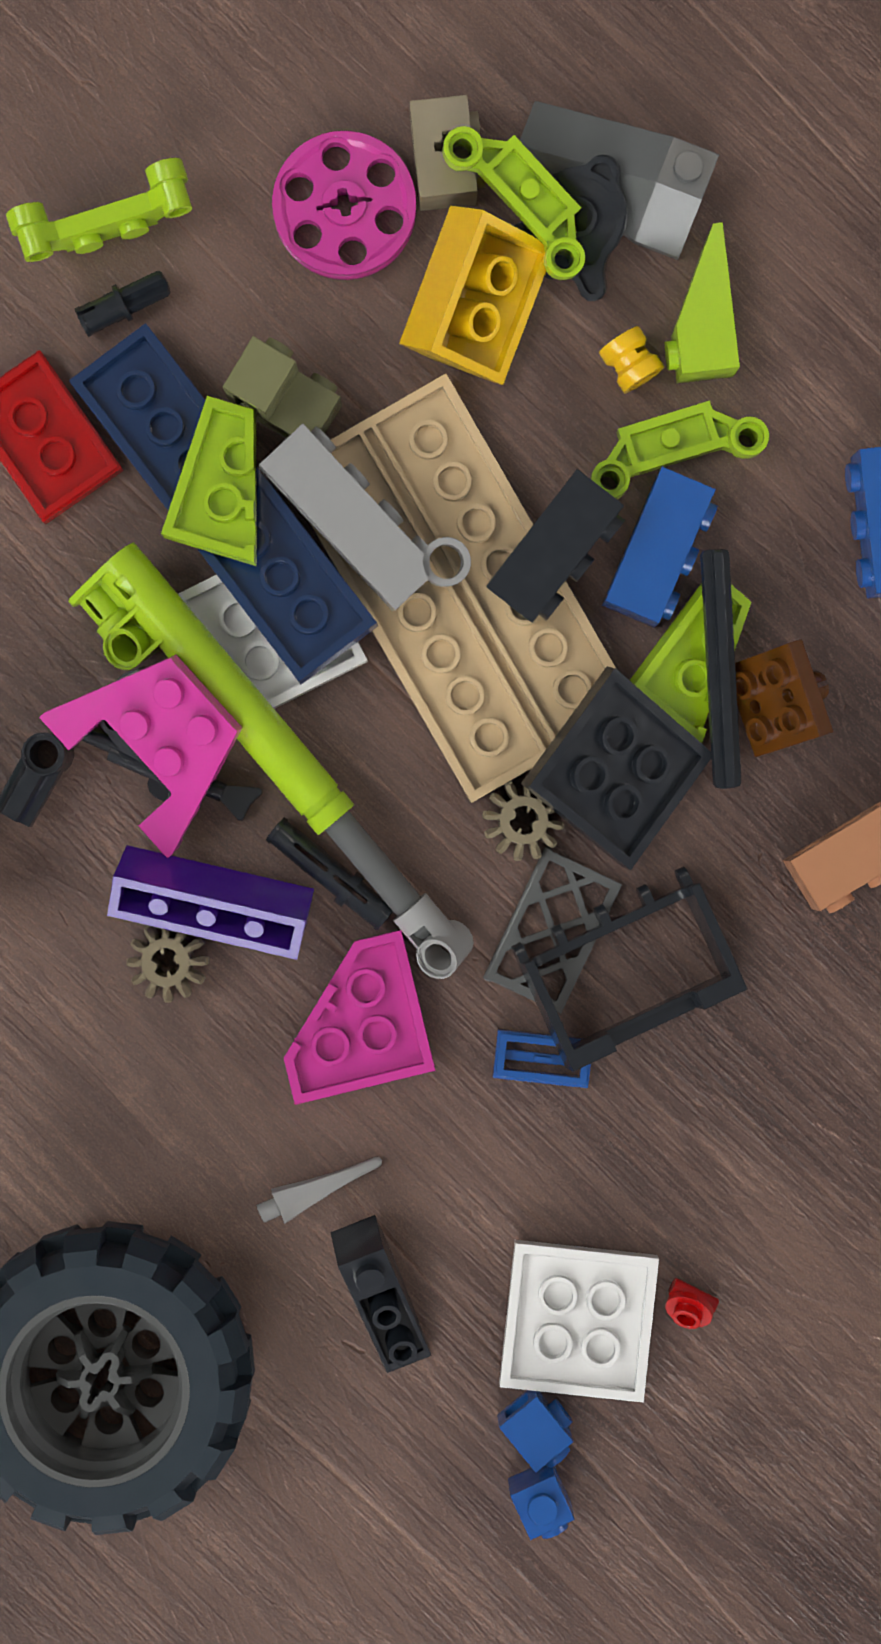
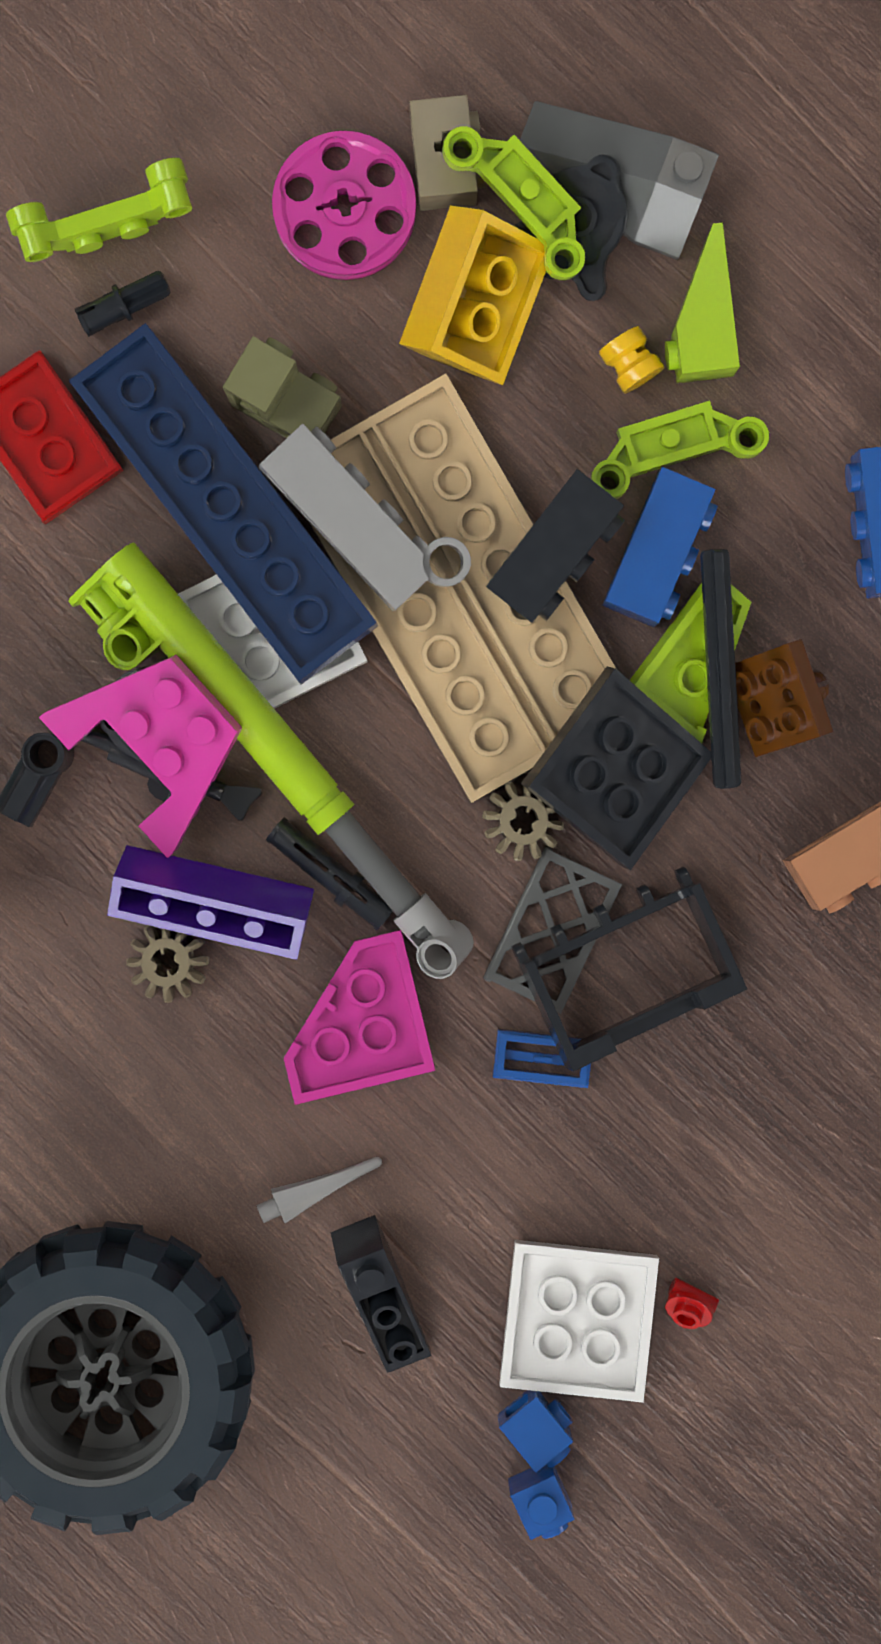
(218, 485): lime wing -> none

